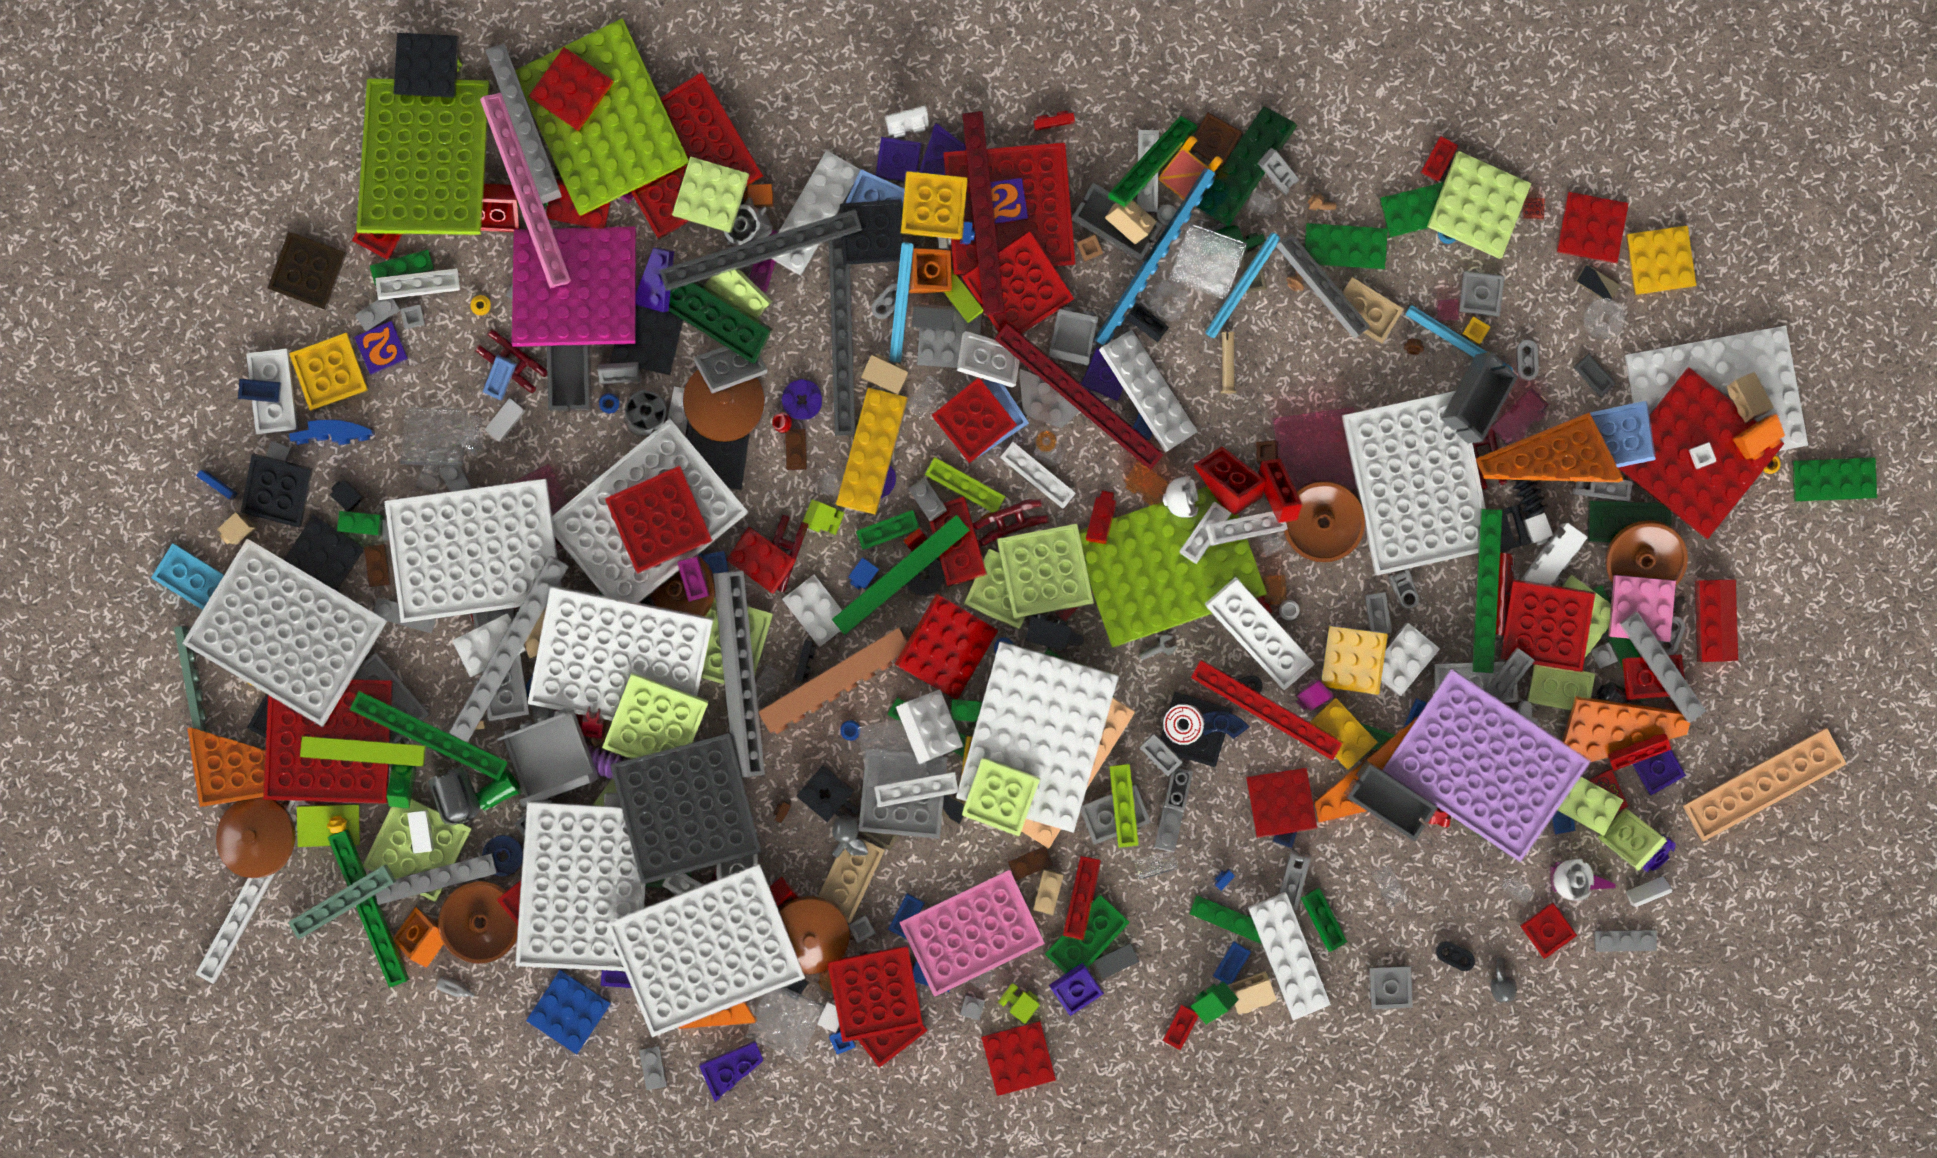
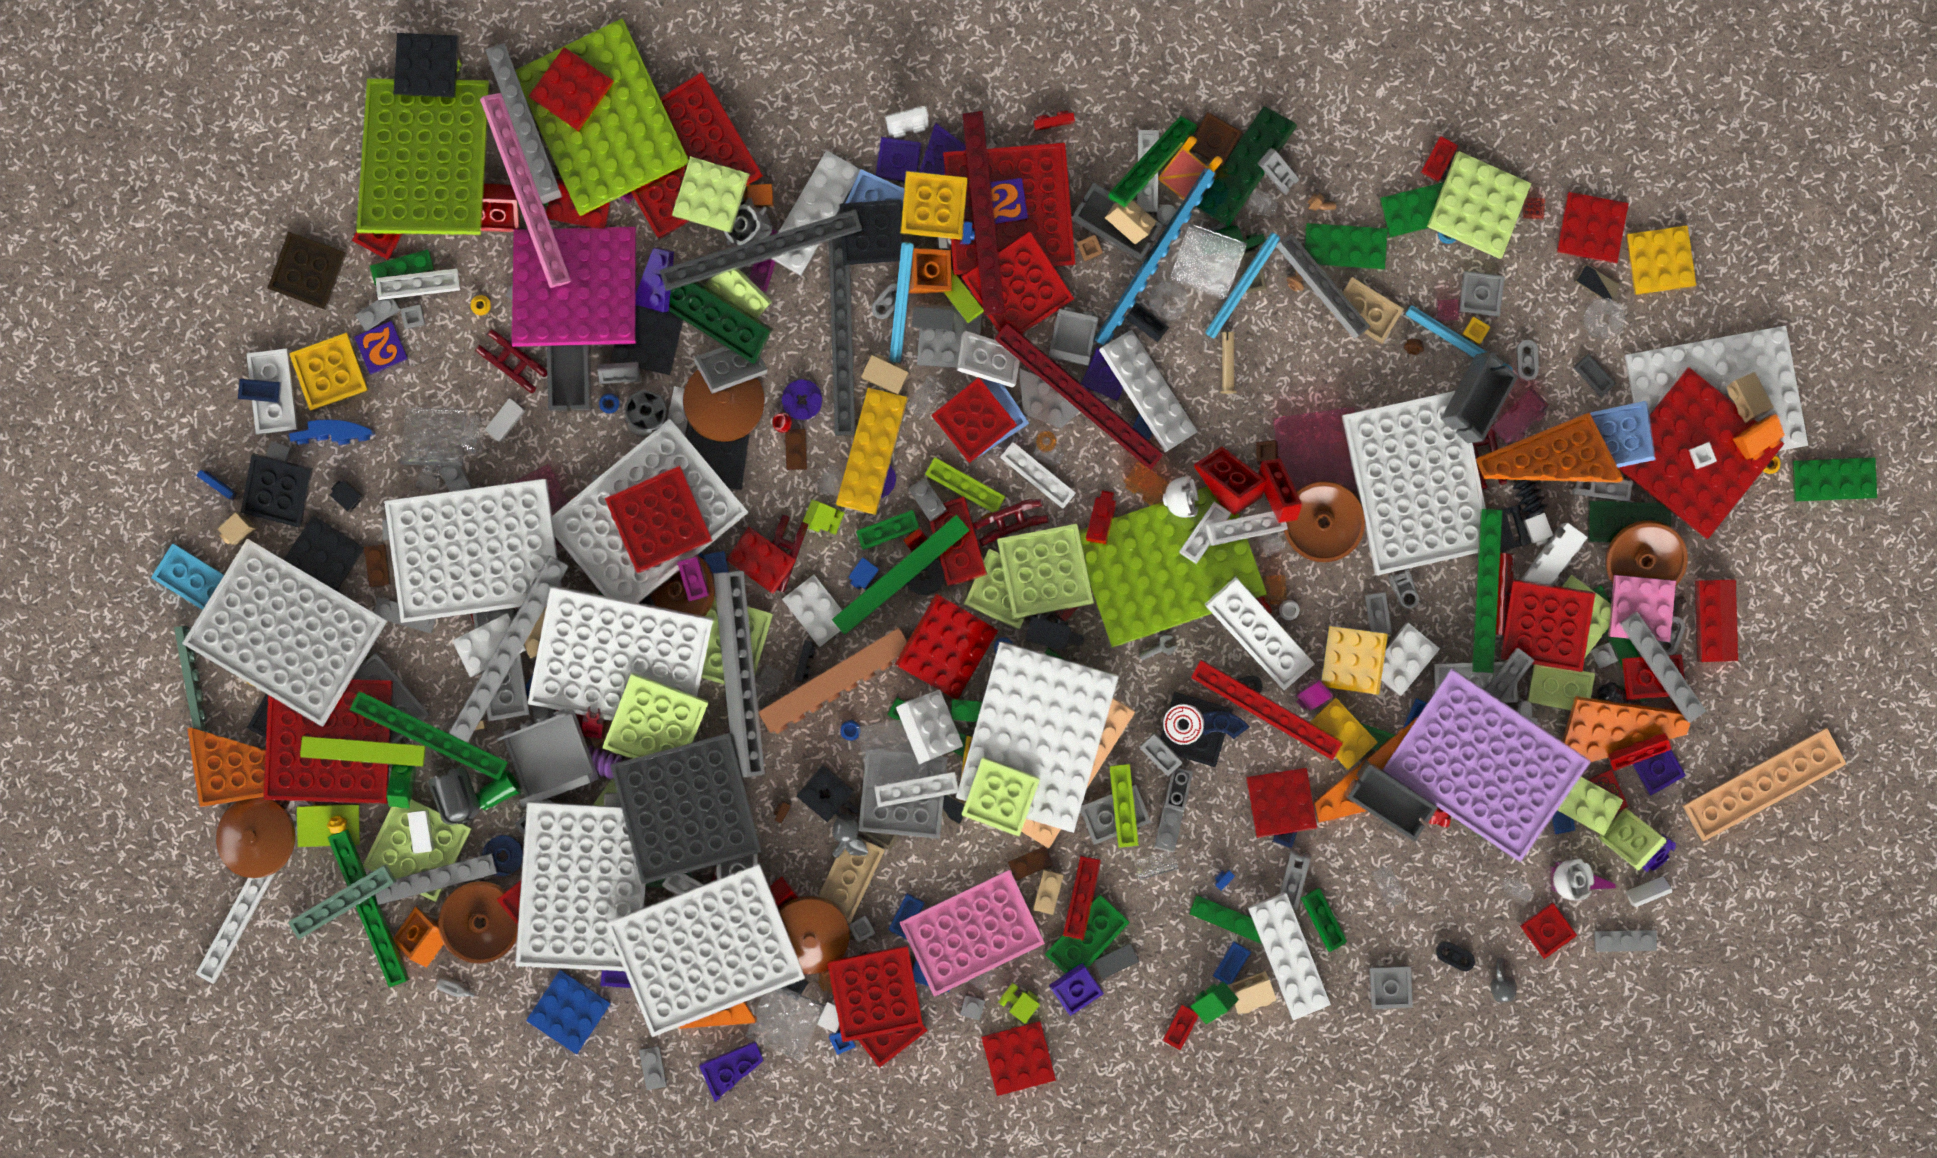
(360, 523): green brick -> none
(499, 377): medium blue tile -> none

